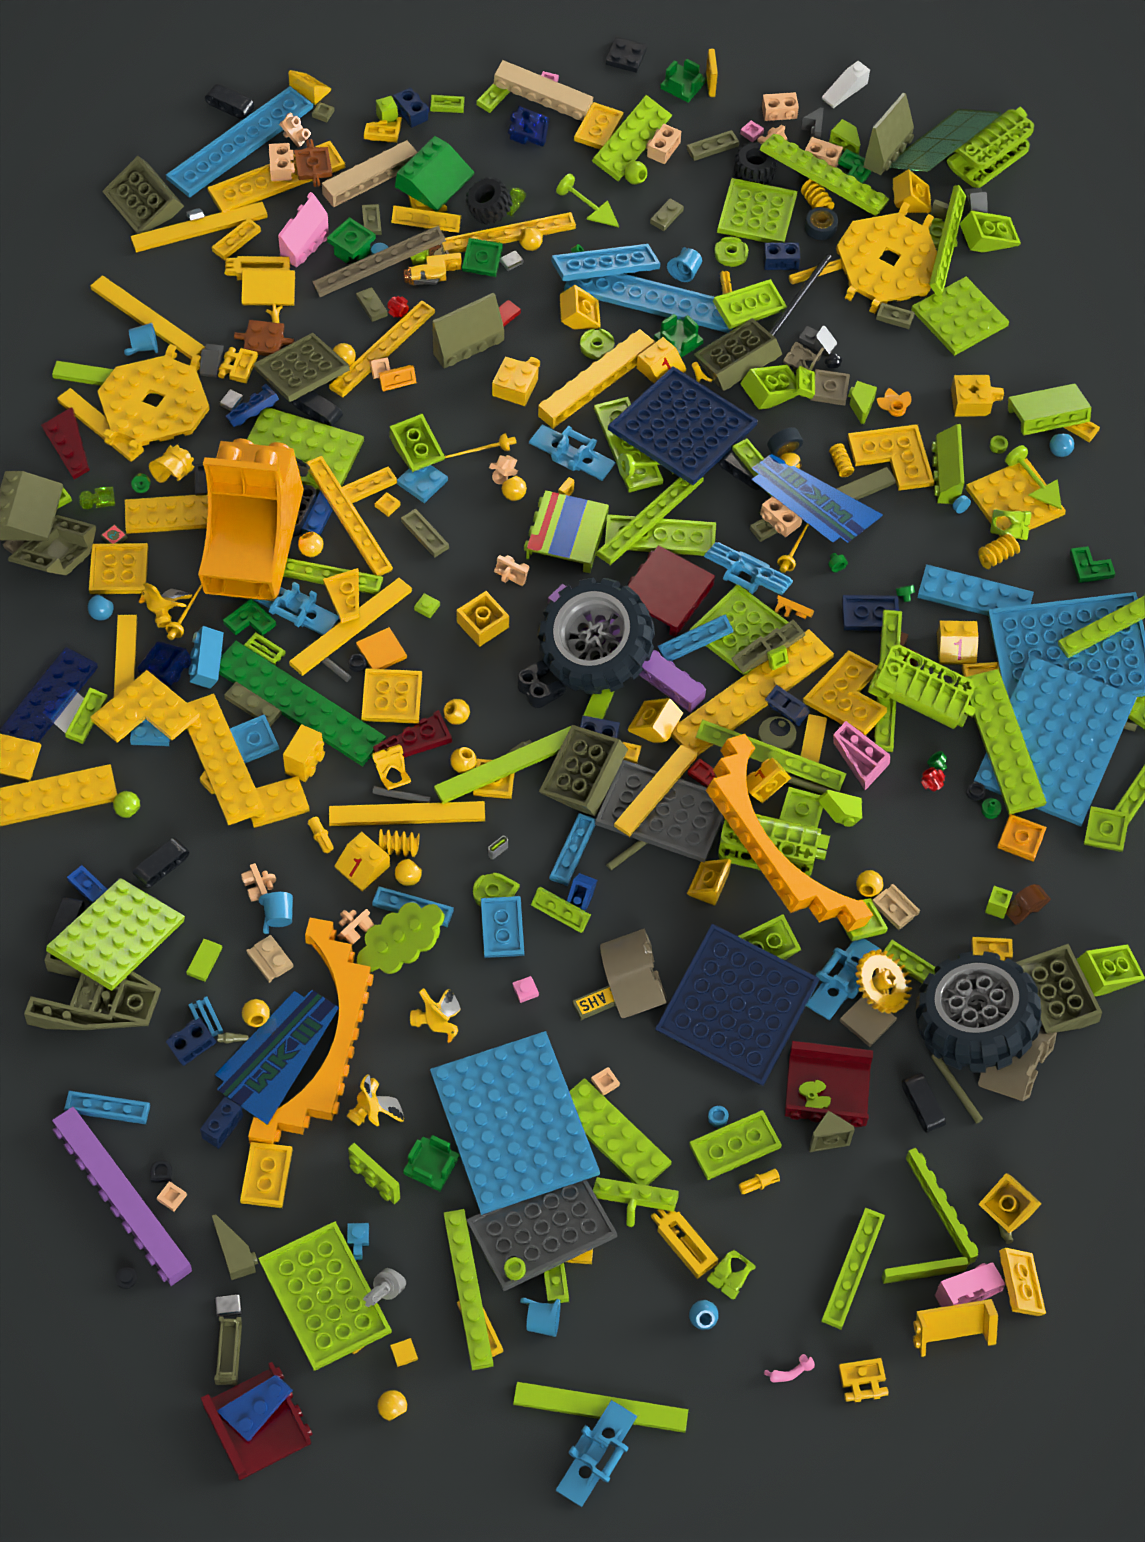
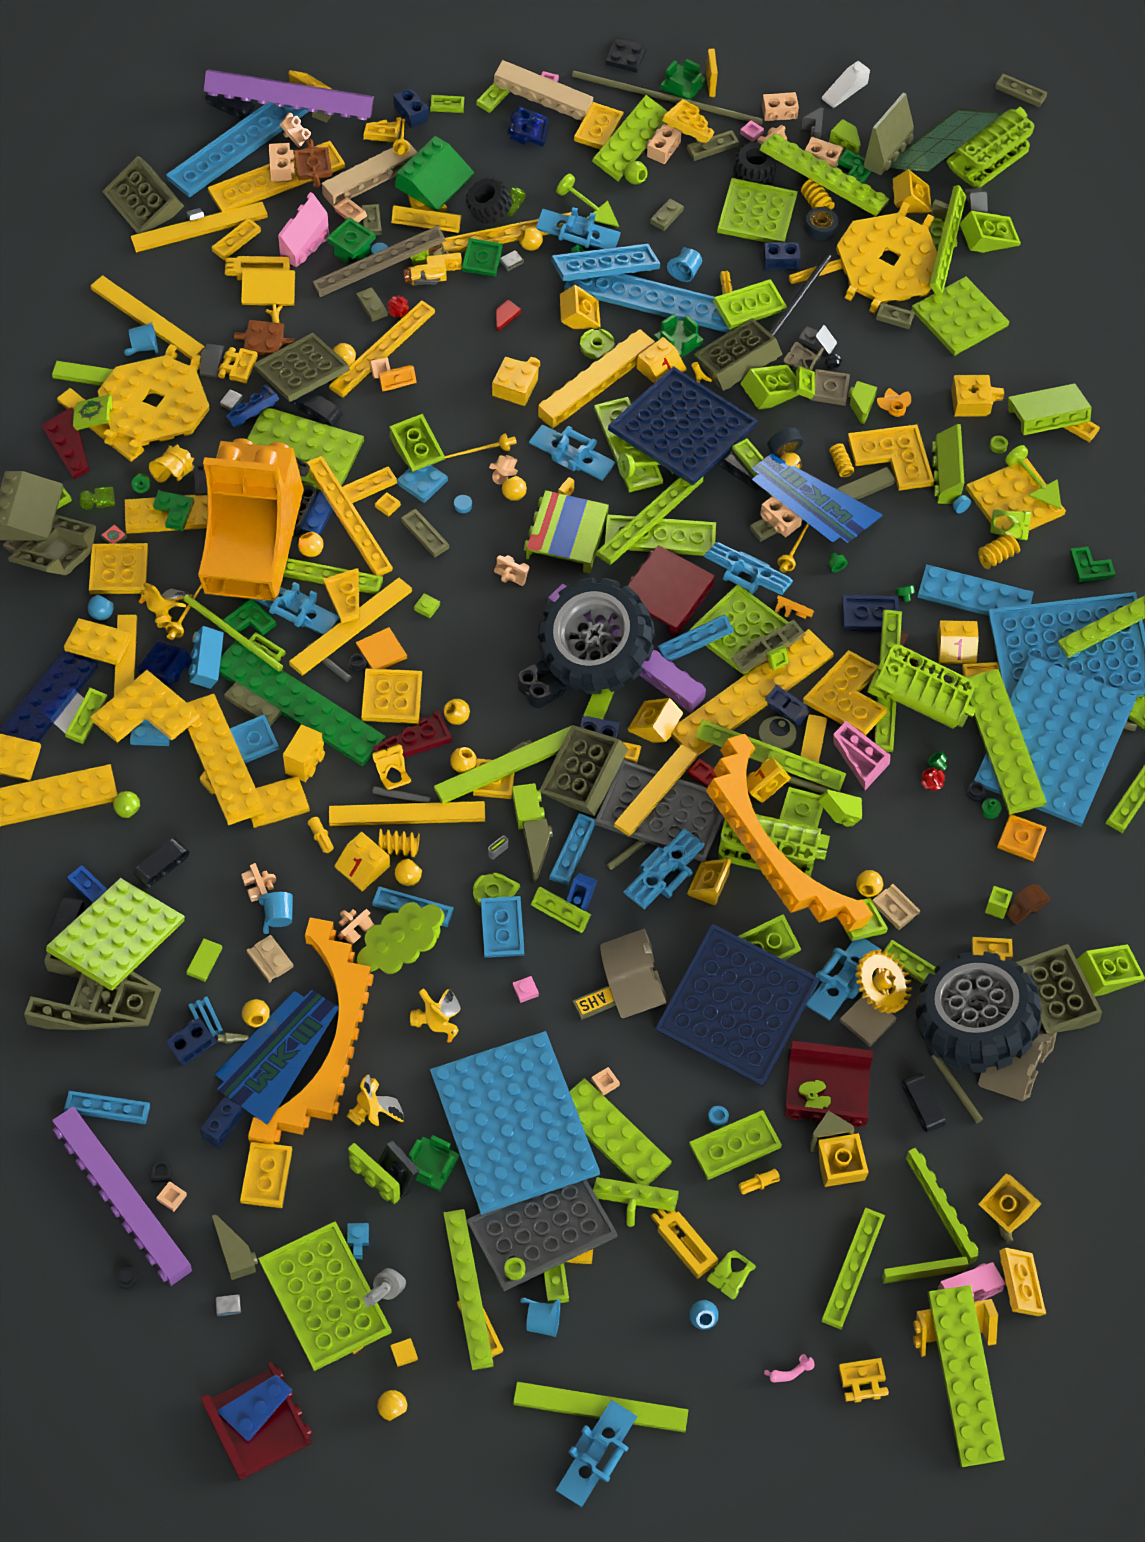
(92, 412): none -> lime slope
(98, 641): none -> yellow plate
(177, 506): none -> green plate
(228, 1351): olive container -> none
(233, 633): none -> lime piece
(288, 93): none -> medium lavender brick
(348, 208): none -> light nougat plate
(386, 109): lime brick -> none
(399, 1167): none -> black plate
(401, 146): none -> yellow sword
(463, 504): none -> dark azure tile
(467, 331): olive slope -> none
(482, 618): yellow brick -> none
(526, 803): none -> lime brick
(537, 839): none -> olive slope
(577, 227): none -> dark azure piece
(659, 865): none -> dark azure piece
(666, 97): none -> olive piece
(687, 119): none -> yellow plate
(731, 259): lime tile -> none
(842, 1160): none -> yellow slope
(965, 1376): none -> lime plate
(1021, 90): none -> olive plate
(1061, 445): dark azure piece -> none
(1106, 829): lime plate -> none

